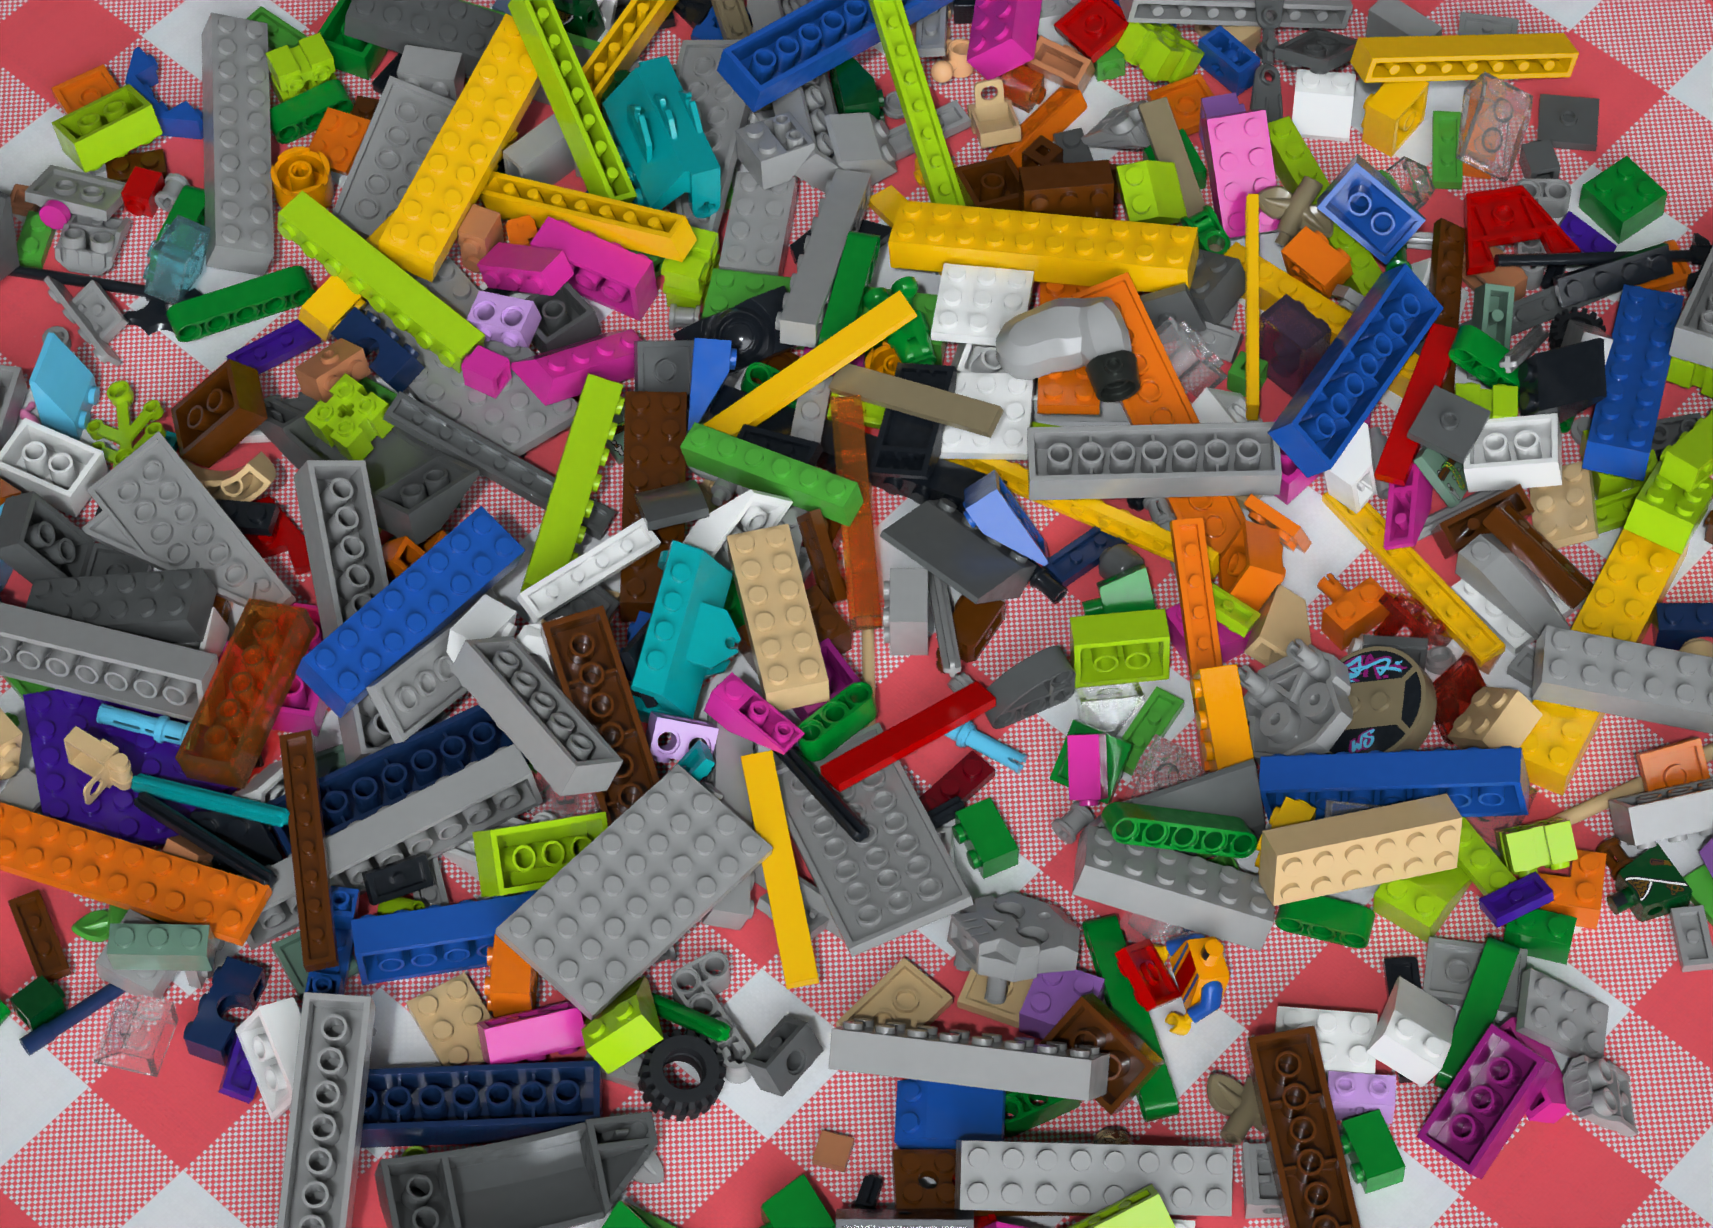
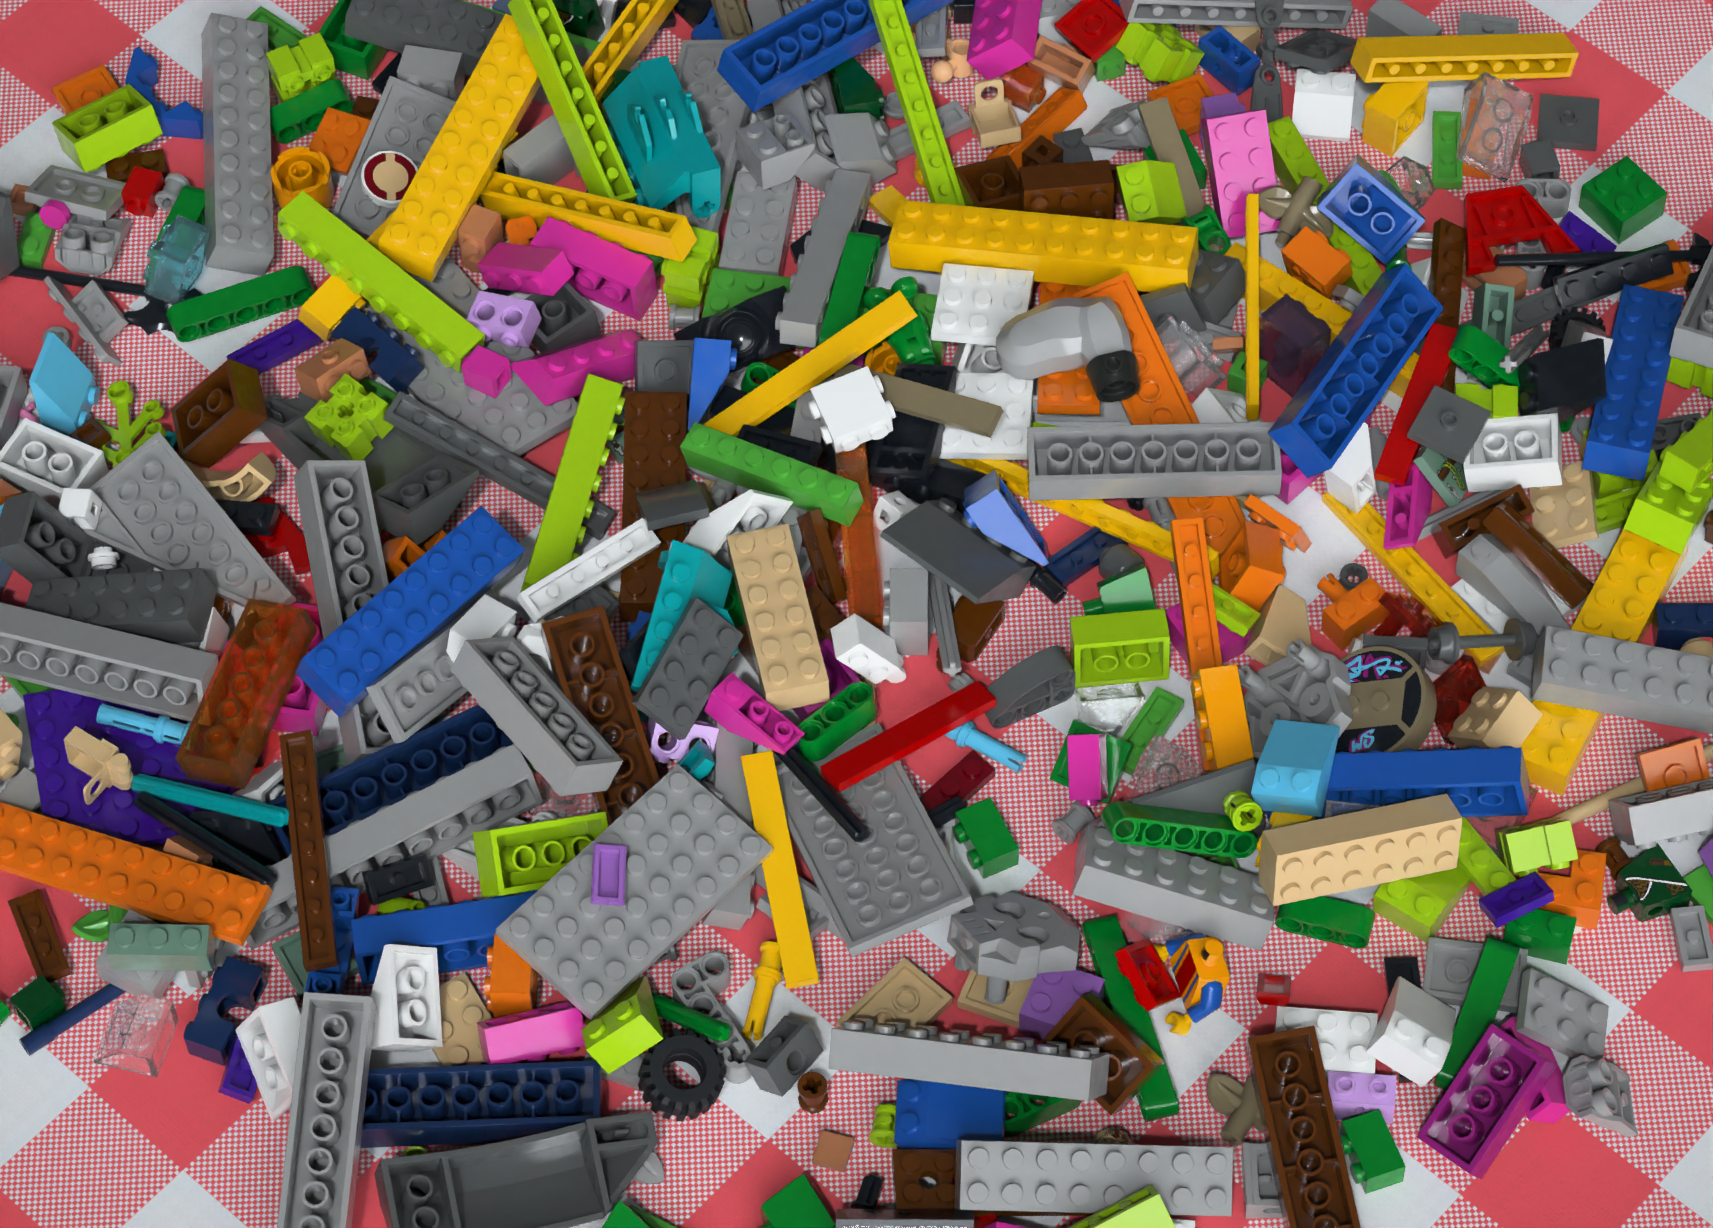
(80, 507): none -> white piece
(91, 434): none -> reddish brown tile
(103, 558): none -> white plate
(387, 177): none -> tile
(407, 1000): none -> white slope
(608, 874): none -> medium lavender tile
(687, 668): none -> dark grey plate
(767, 976): none -> yellow pin
(811, 1102): none -> reddish brown bush
(851, 410): none -> white brick
(867, 650): none -> white brick
(884, 1126): none -> lime bush
(893, 505): none -> white piece
(1228, 344): none -> nougat tile
(1239, 815): none -> lime bush
(1273, 989): none -> red tile
(1295, 768): none -> medium azure slope
(1355, 570): none -> dark grey bush
(1518, 641): none -> dark grey piece

